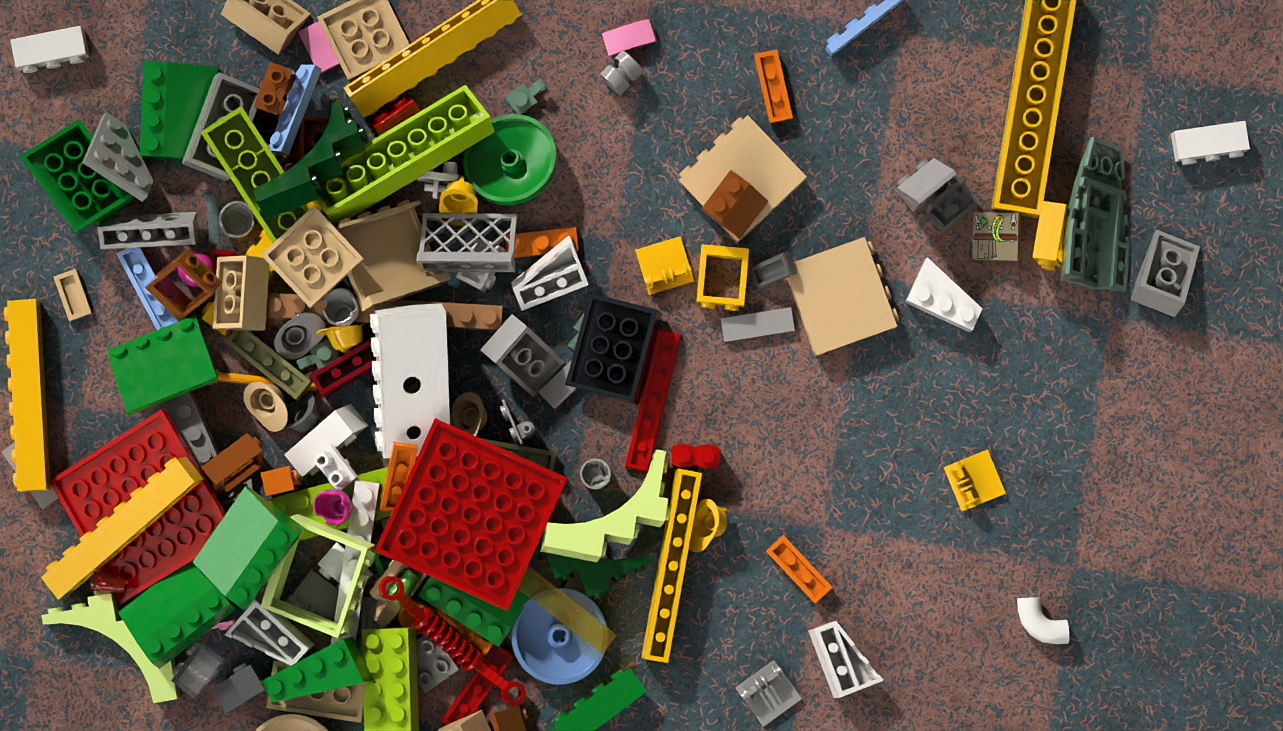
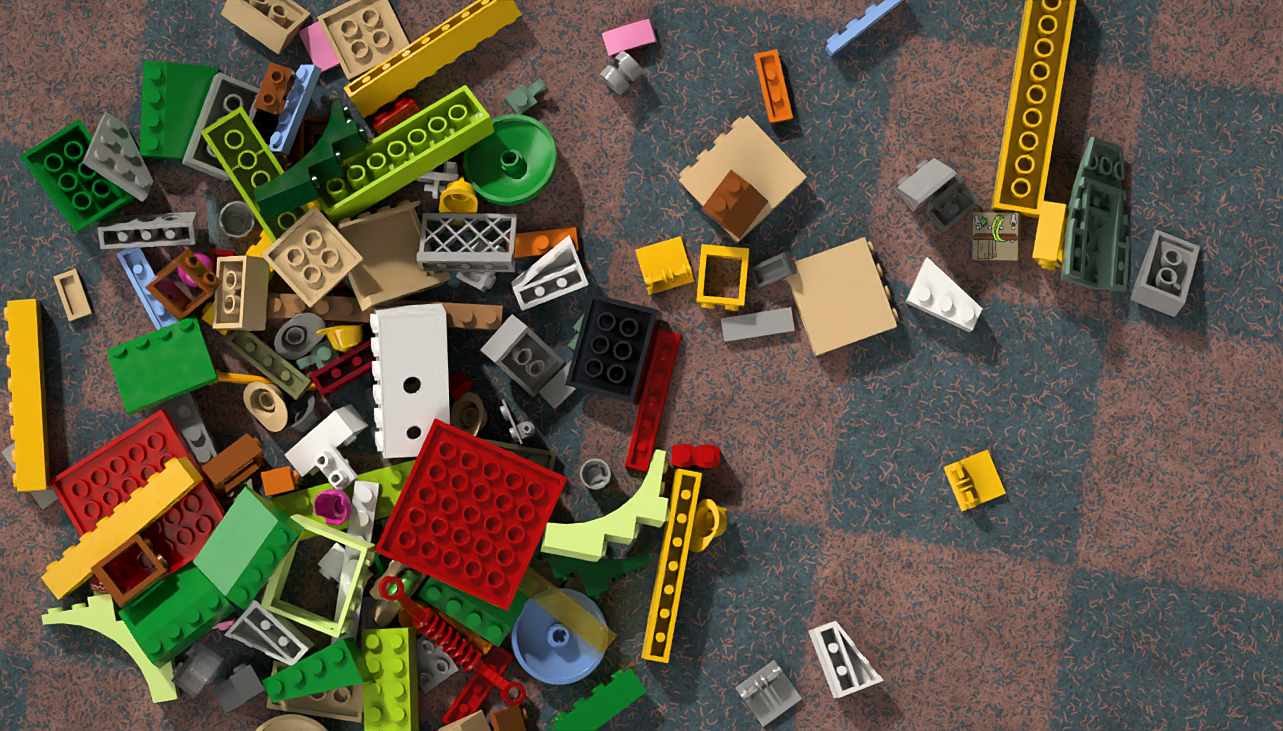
(50, 49): white brick -> none
(146, 545): none -> dark orange window
(316, 596): light grey hinge -> none
(340, 307): light grey hair -> none
(399, 467): orange plate -> none
(458, 385): none -> red tile
(799, 569): orange plate -> none
(1038, 625): white cylinder -> none
(1210, 142): white brick -> none

